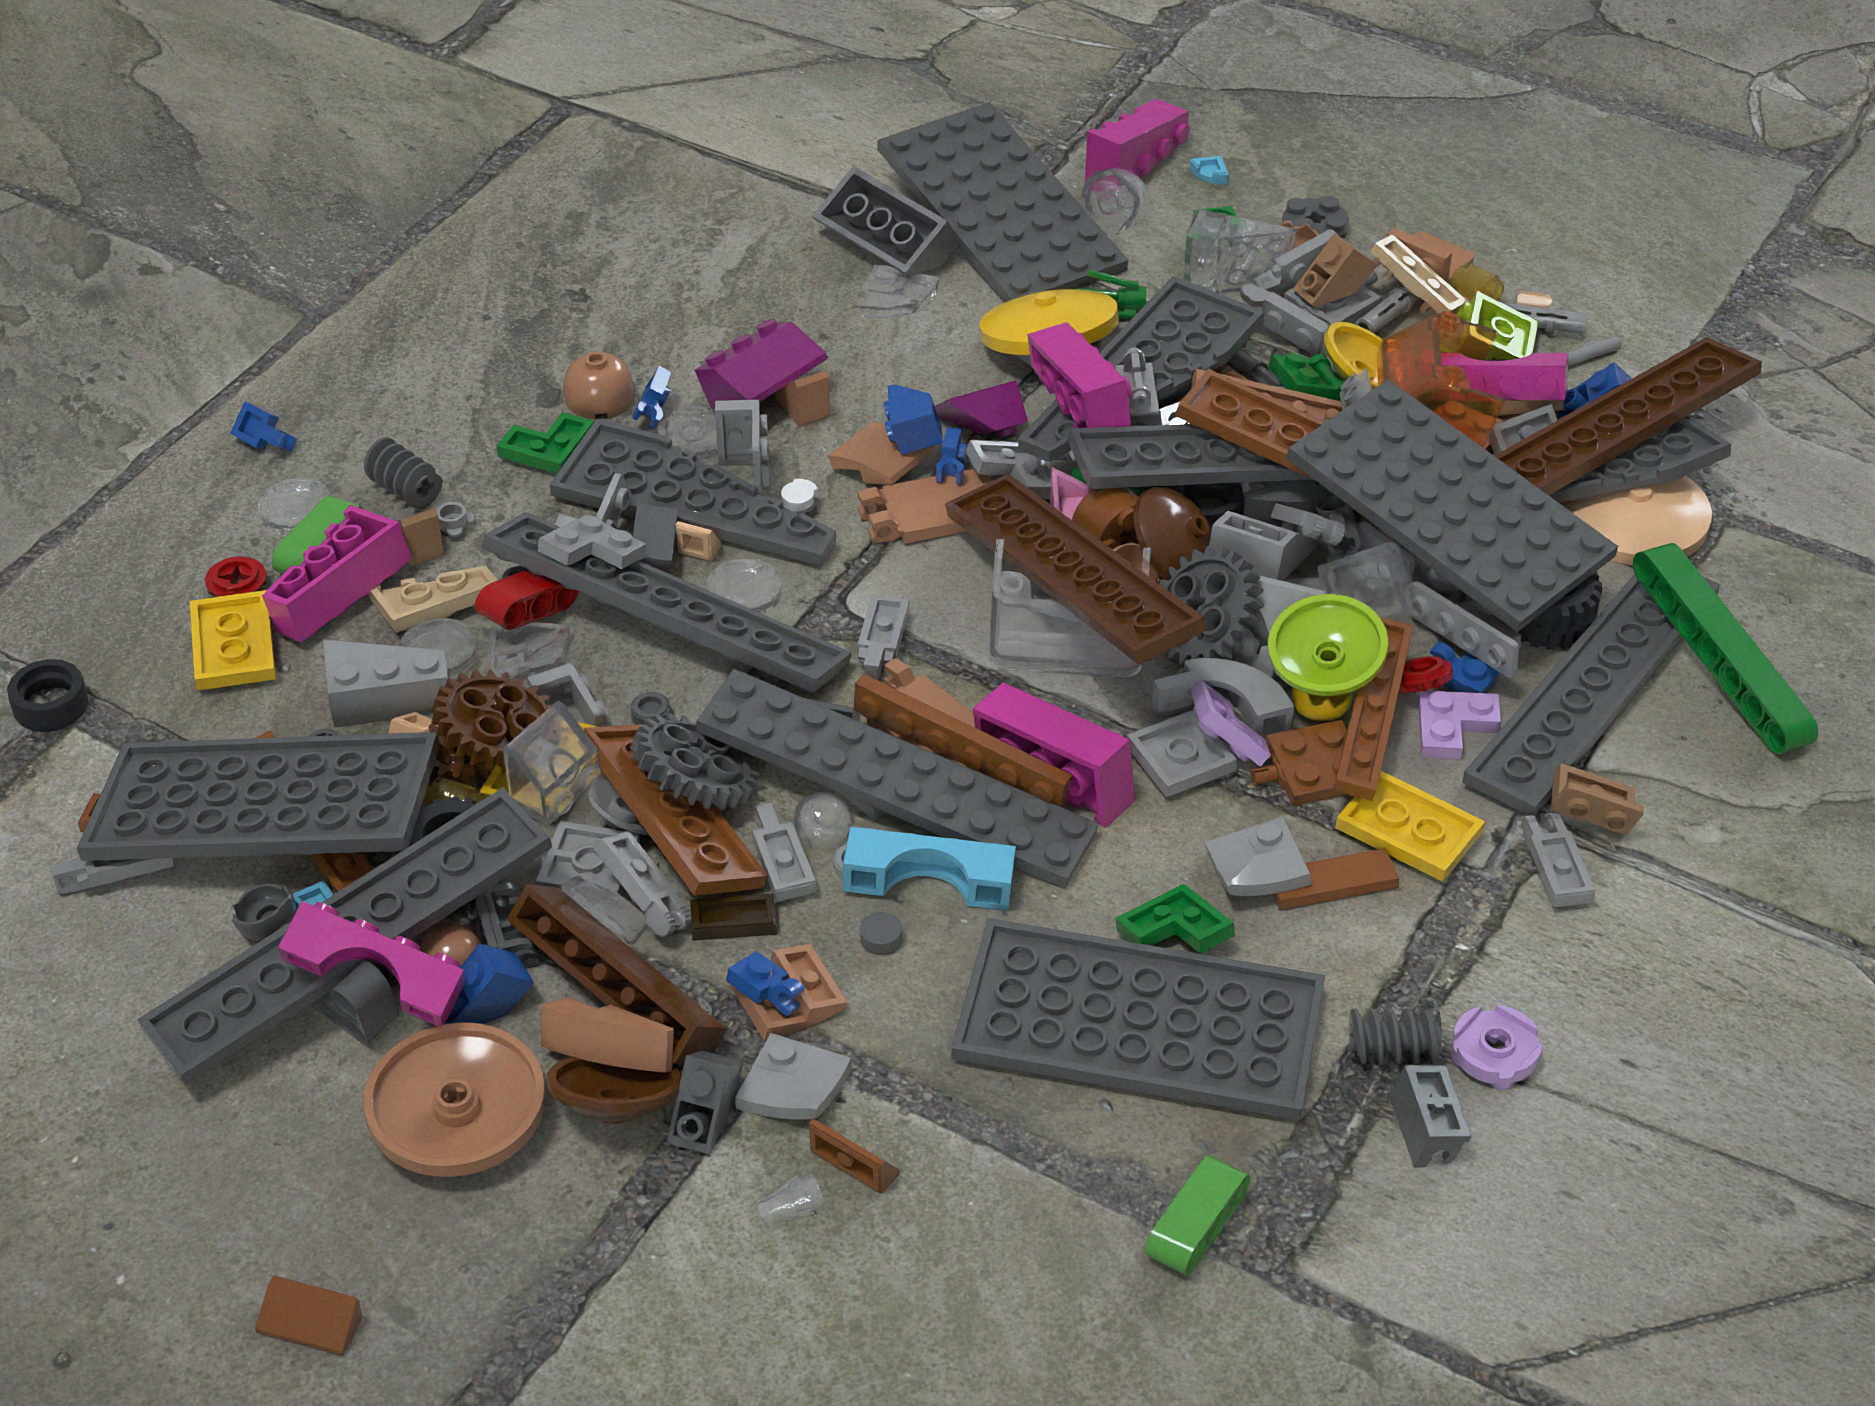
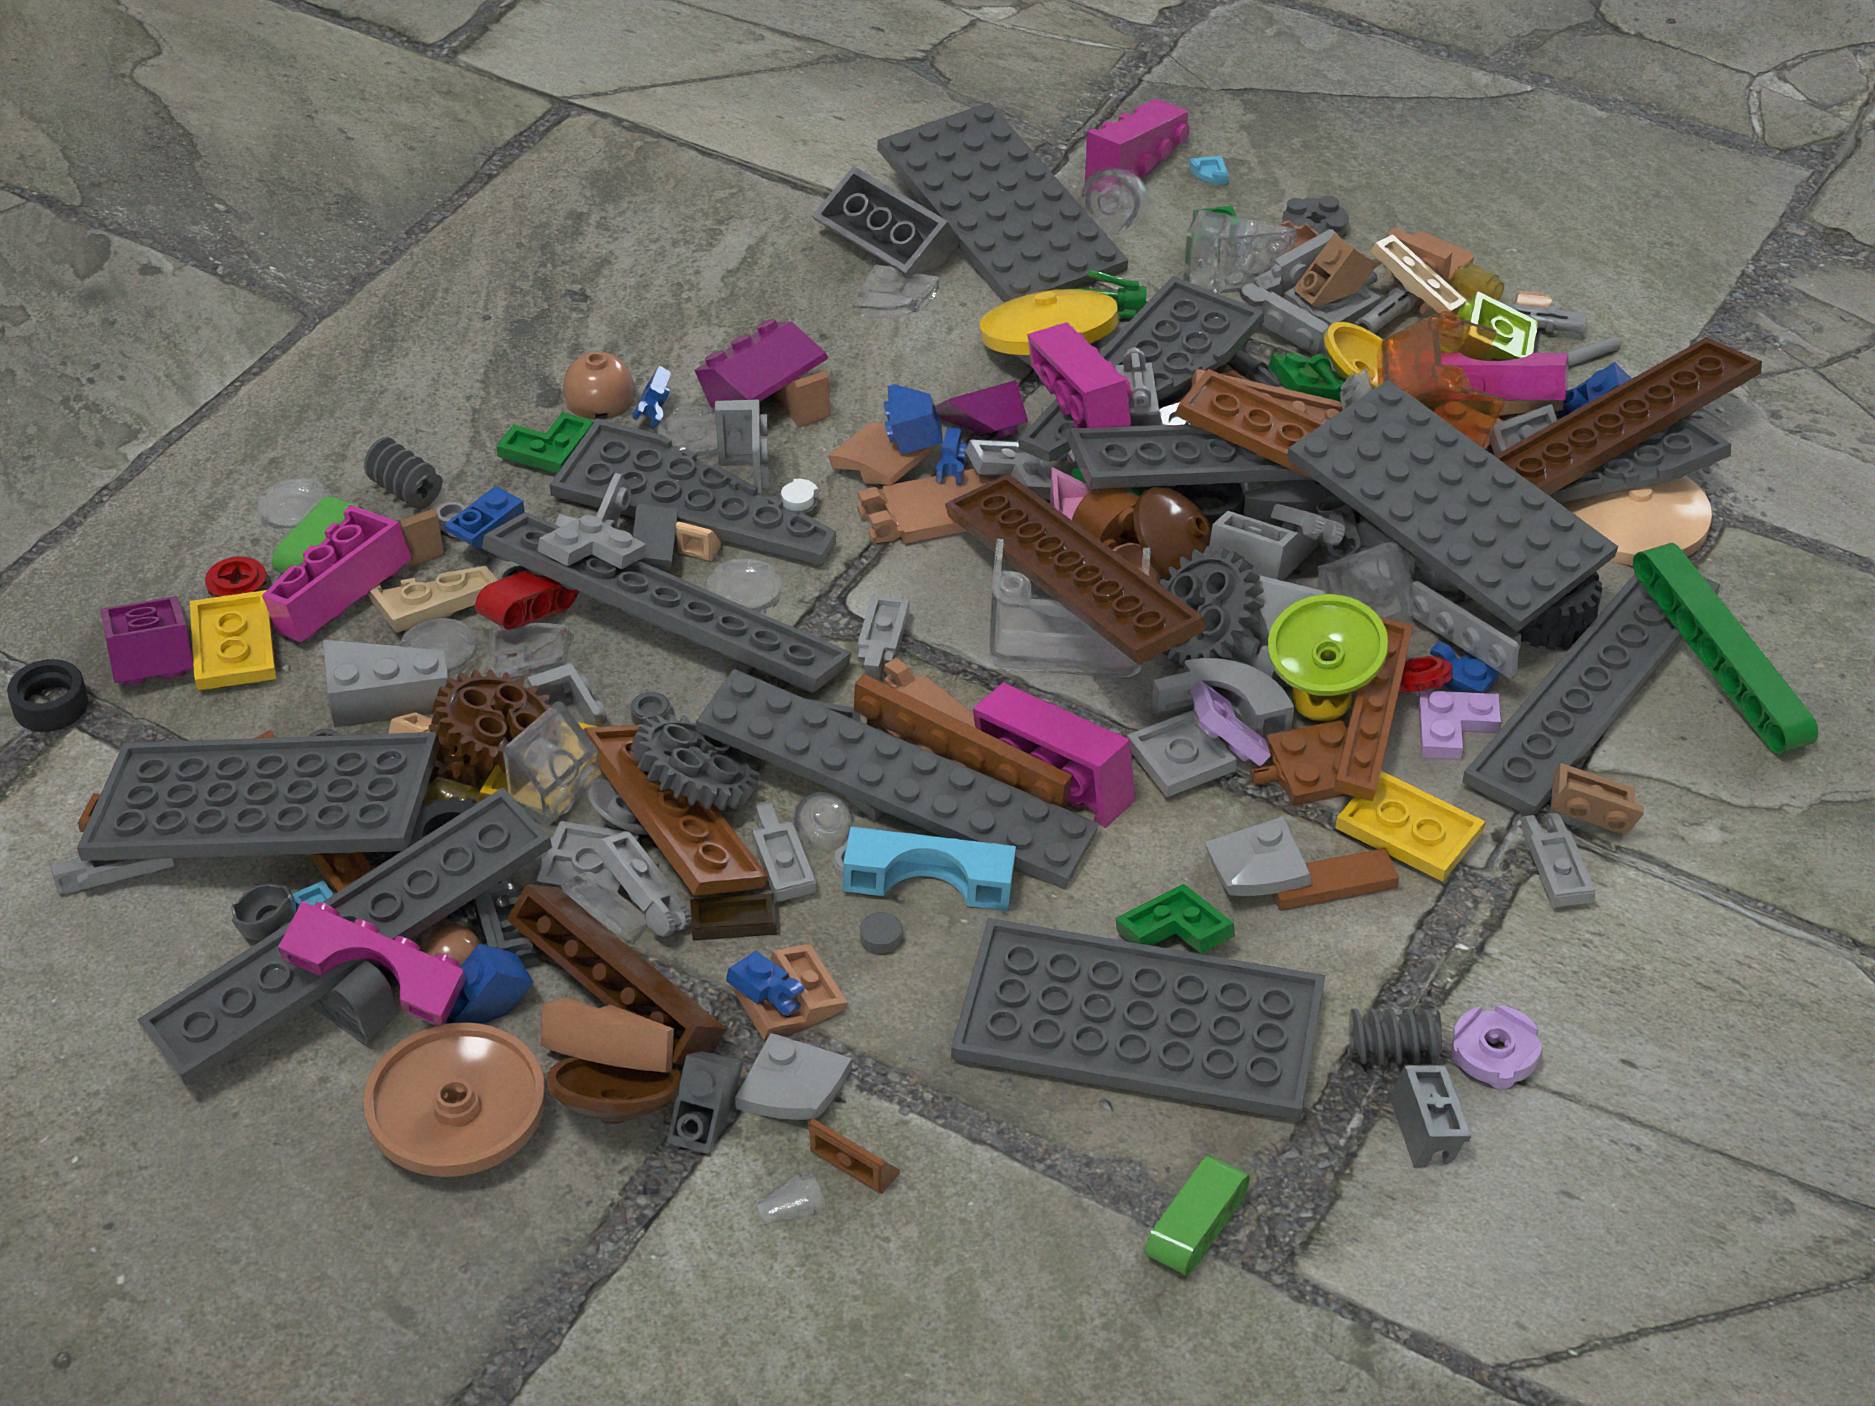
(146, 640): none -> magenta slope
(258, 428): blue plate -> none
(309, 1315): dark orange slope -> none
(485, 515): none -> blue slope

